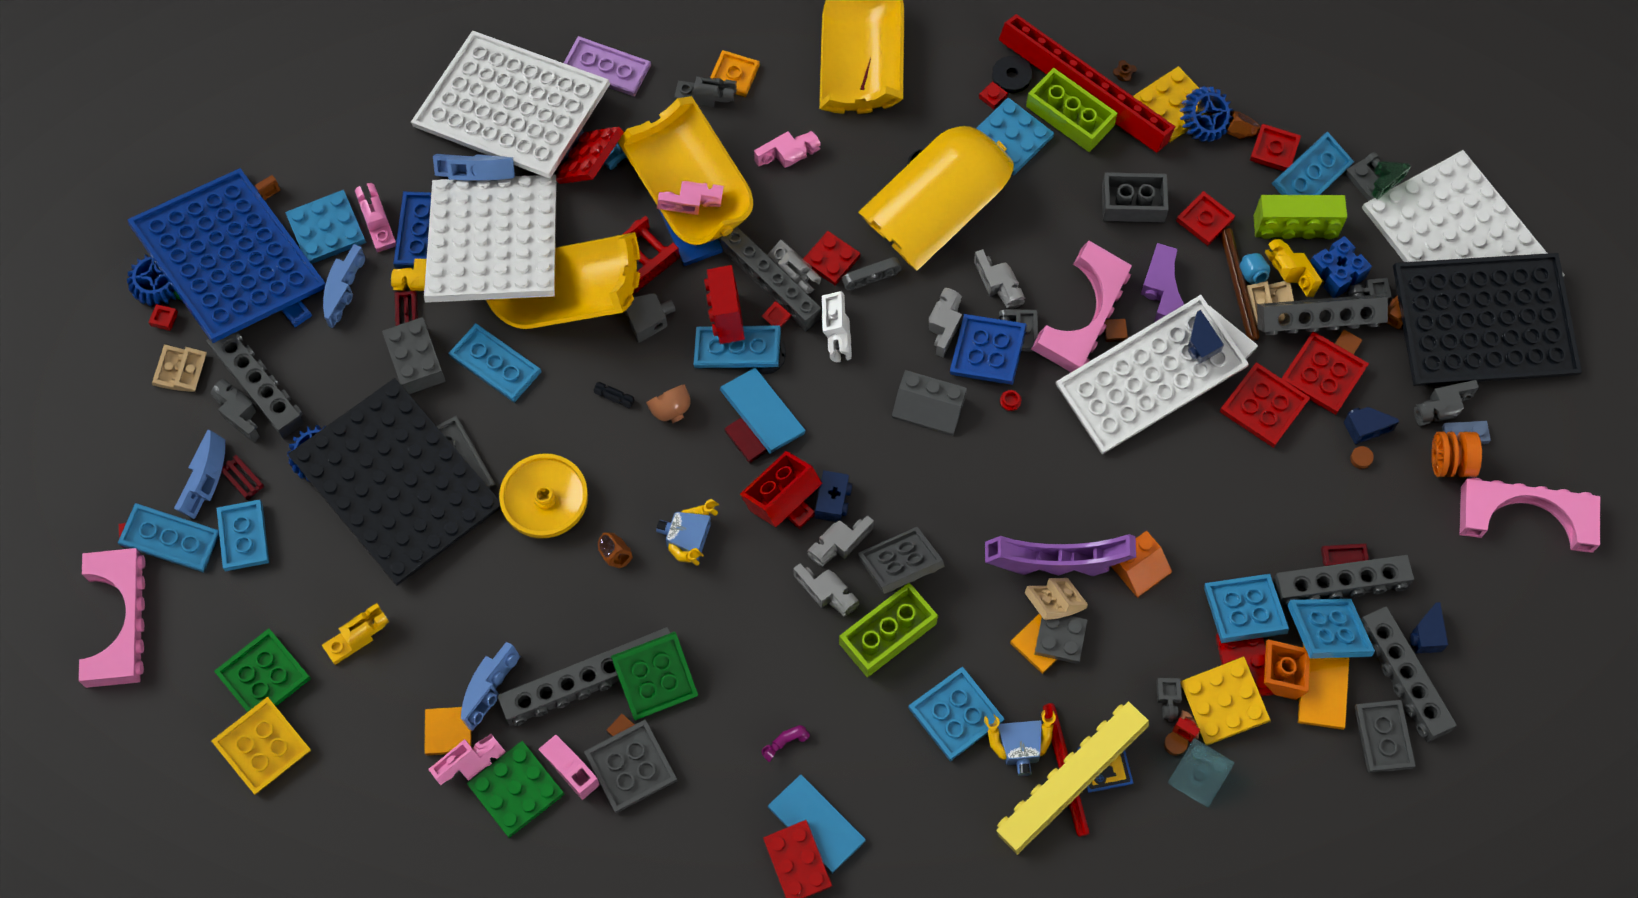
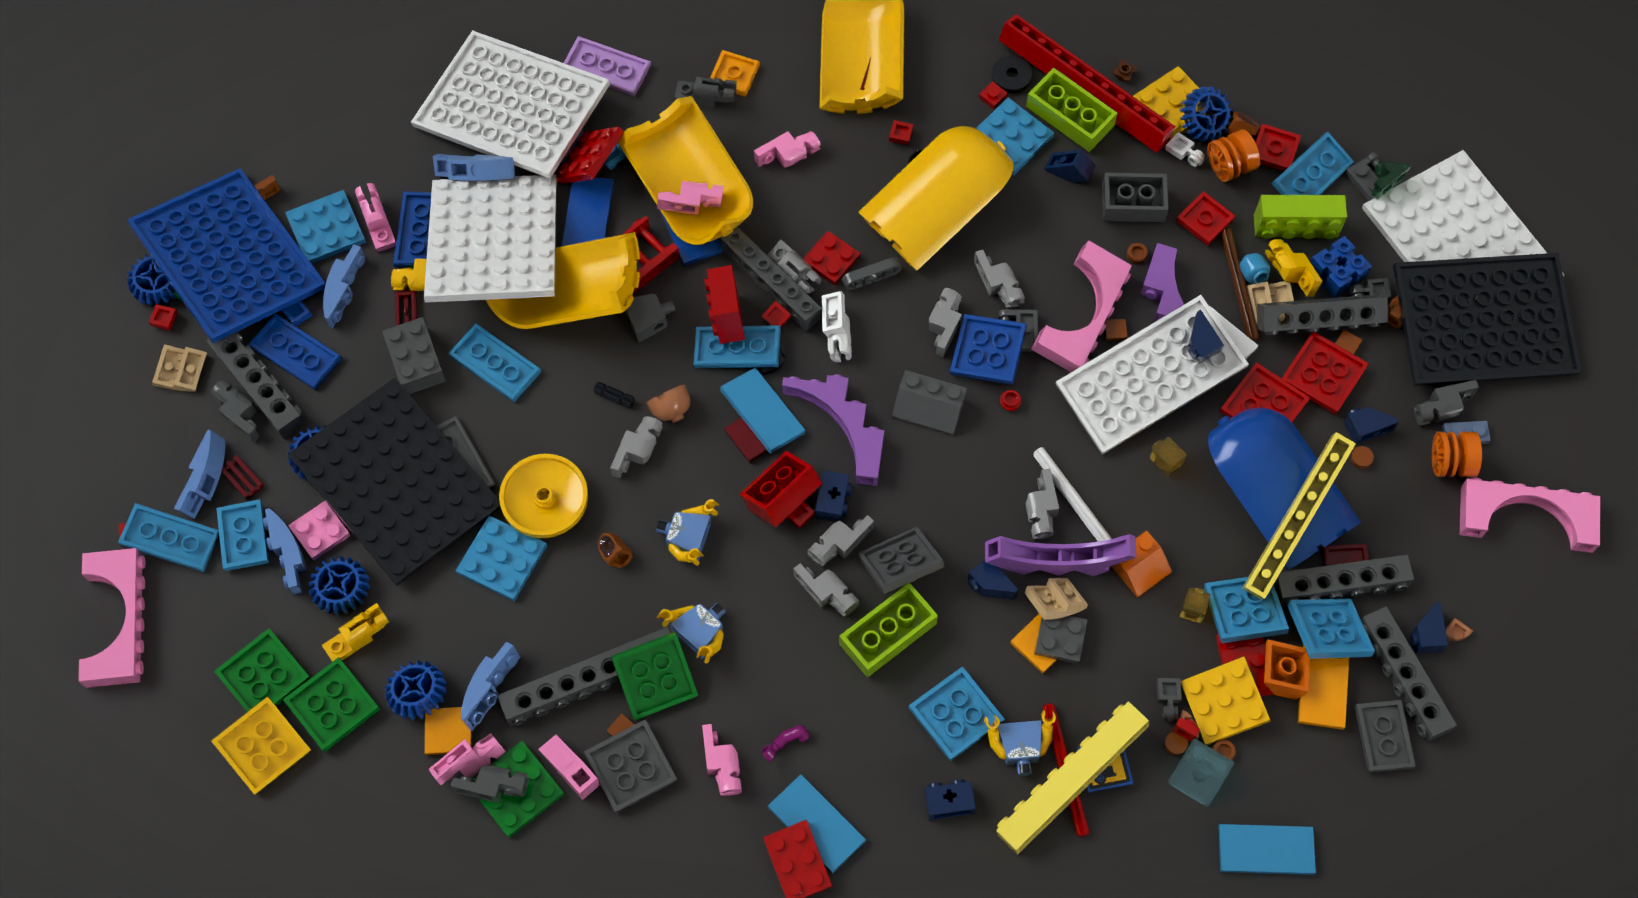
(287, 550): none -> medium blue slope
(295, 351): none -> blue tile
(319, 530): none -> bright pink plate
(331, 704): none -> green plate
(356, 574): none -> blue gear
(414, 702): none -> blue gear
(491, 784): none -> dark grey plate
(501, 558): none -> dark azure plate
(588, 210): none -> blue tile
(636, 446): none -> light grey plate
(697, 628): none -> torso
(722, 763): none -> bright pink plate
(831, 398): none -> medium lavender arch
(901, 132): none -> red plate
(939, 807): none -> dark blue brick
(991, 582): none -> dark blue slope
(1042, 507): none -> light grey plate
(1071, 165): none -> dark blue slope
(1071, 495): none -> white axle
(1137, 253): none -> dark orange tile
(1167, 455): none -> clear yellow brick
(1182, 146): none -> white plate
(1195, 604): none -> clear yellow brick
(1225, 748): none -> dark orange tile
(1233, 155): none -> orange wheel
(1266, 467): none -> blue panel
(1266, 849): none -> dark azure tile
(1298, 516): none -> light yellow brick
(1457, 630): none -> nougat tile

